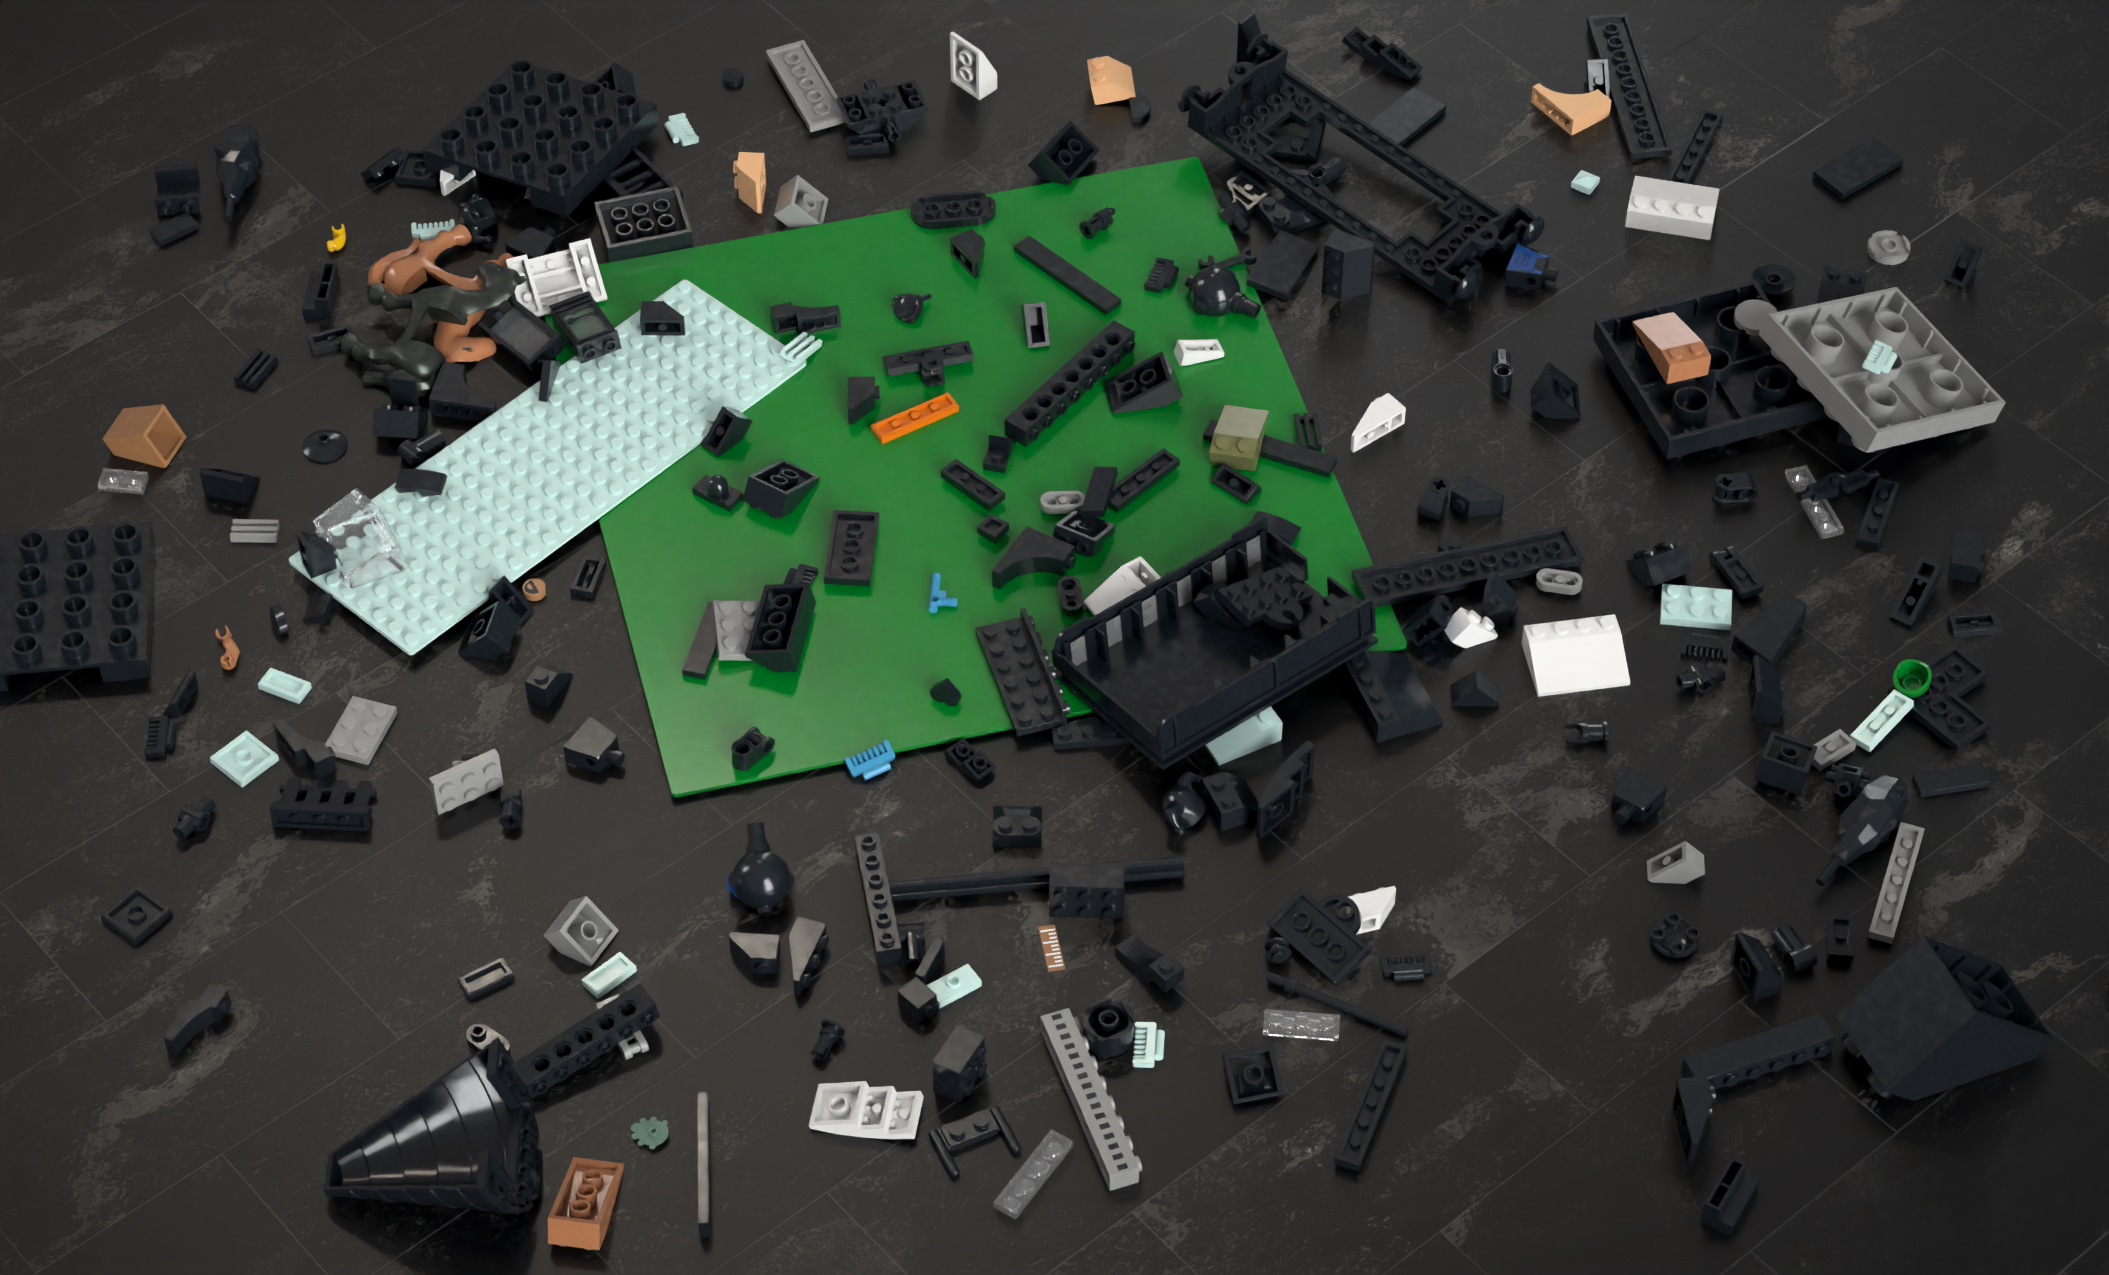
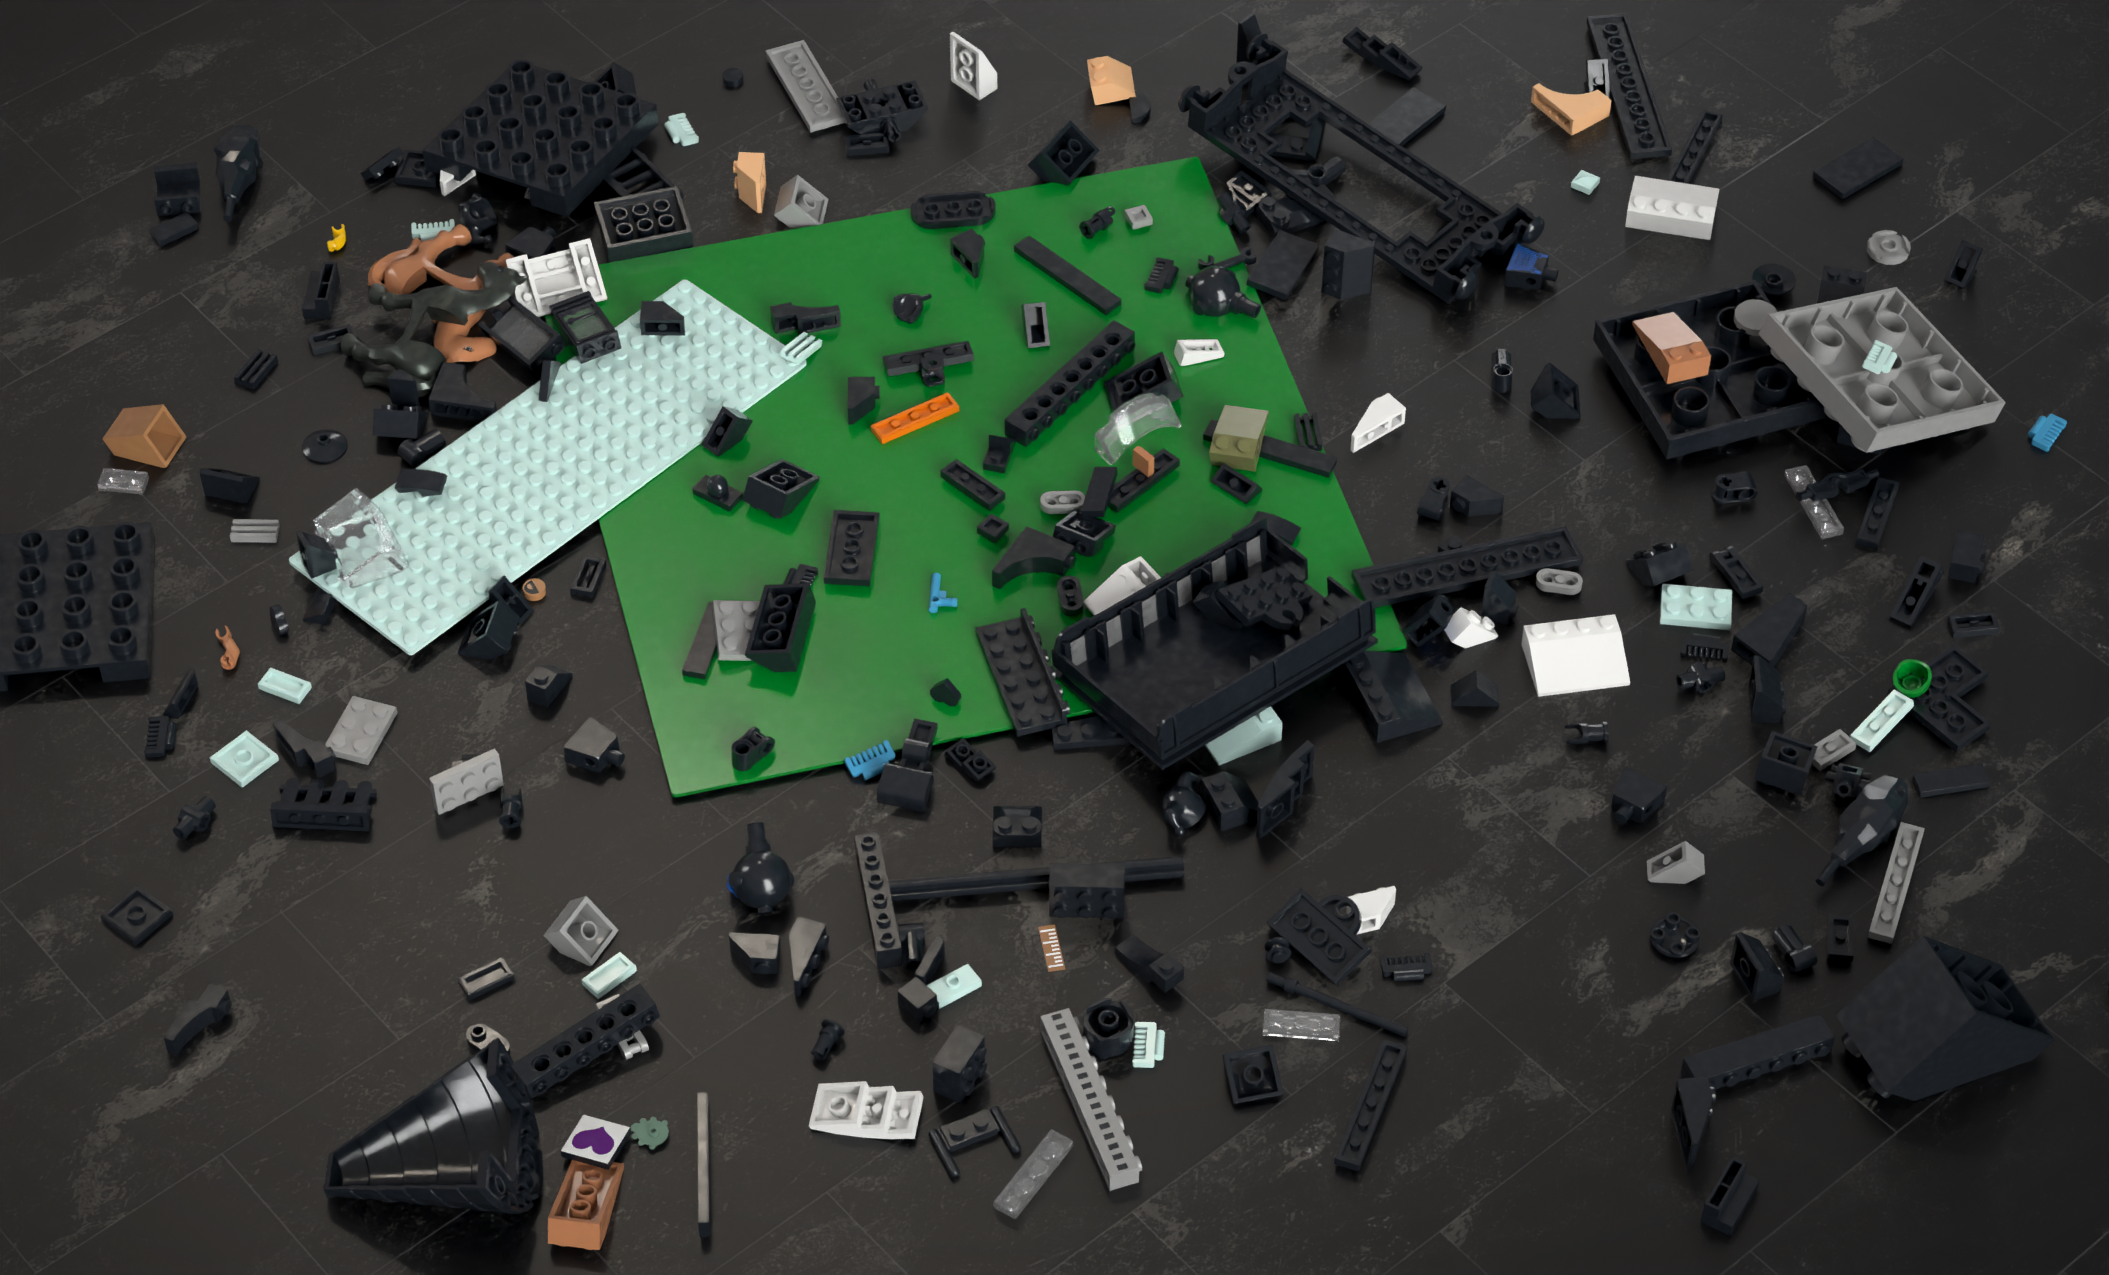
(595, 1142): none -> tile
(909, 783): none -> black plate
(1132, 422): none -> clear windscreen
(1138, 217): none -> light grey plate
(1143, 461): none -> nougat tile
(2046, 431): none -> dark azure piece

